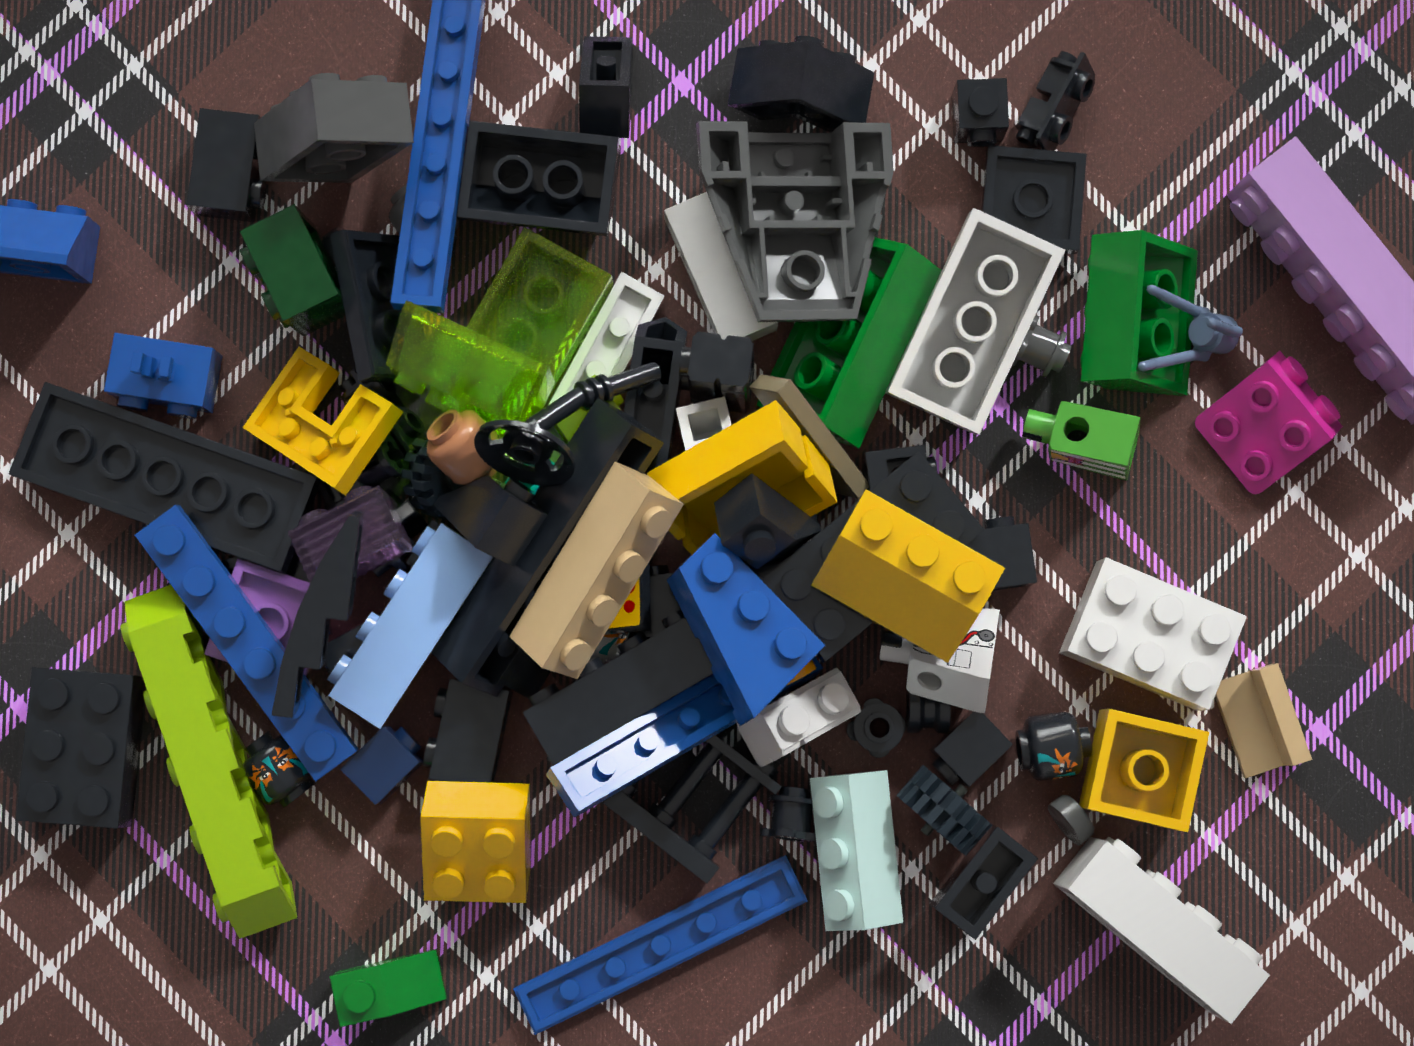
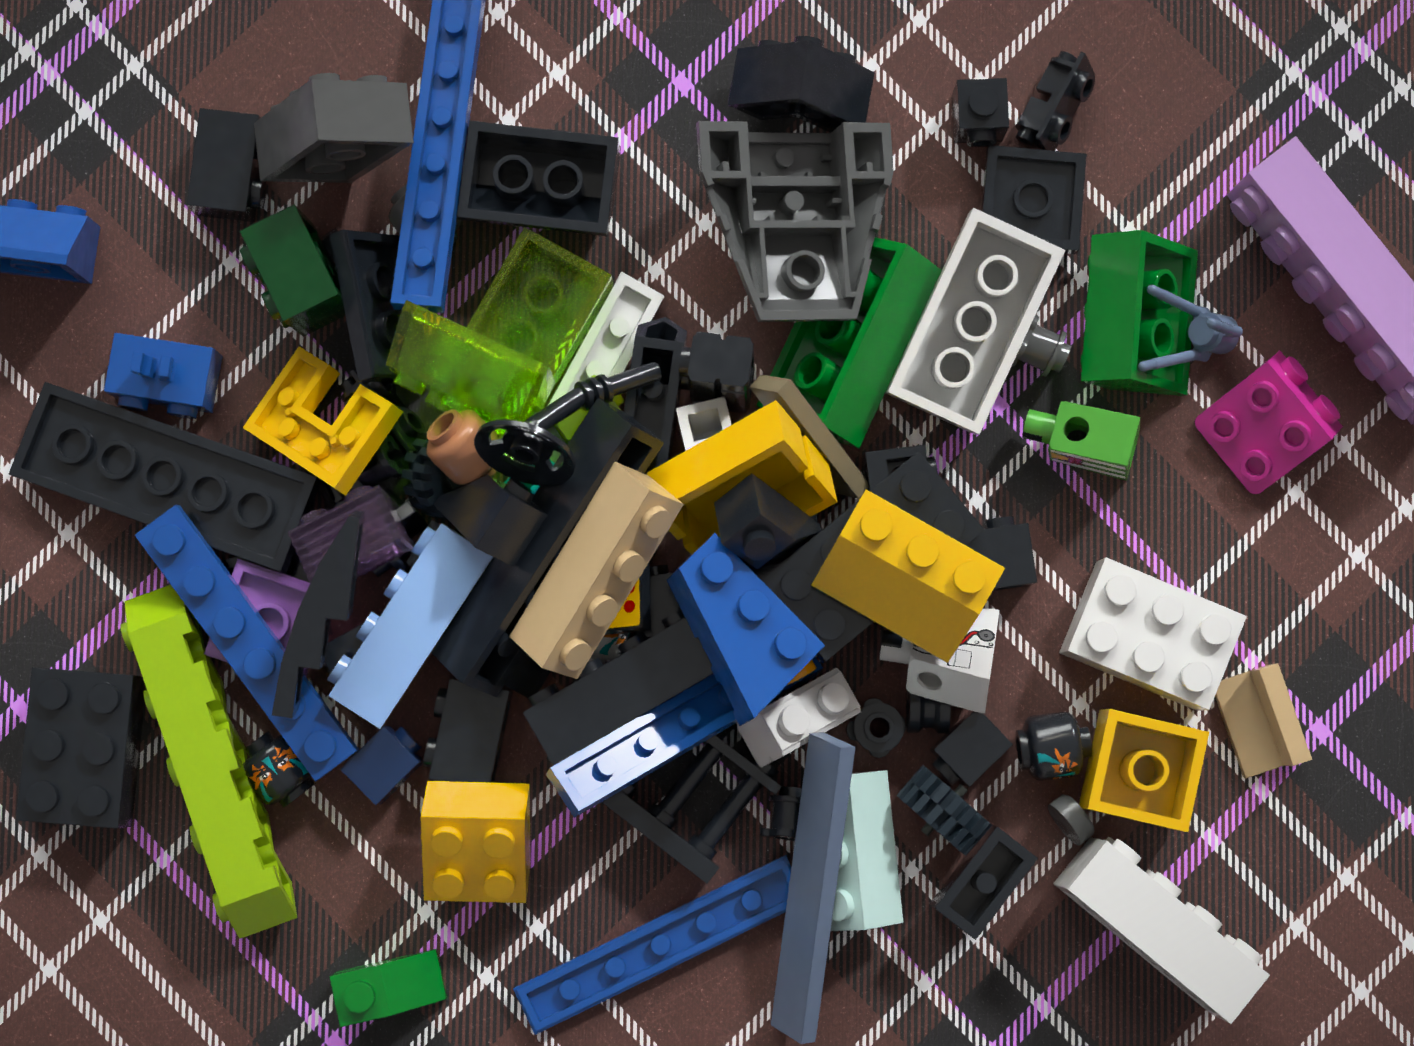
(606, 86): black slope -> none
(713, 269): white brick -> none
(812, 886): none -> sand blue tile

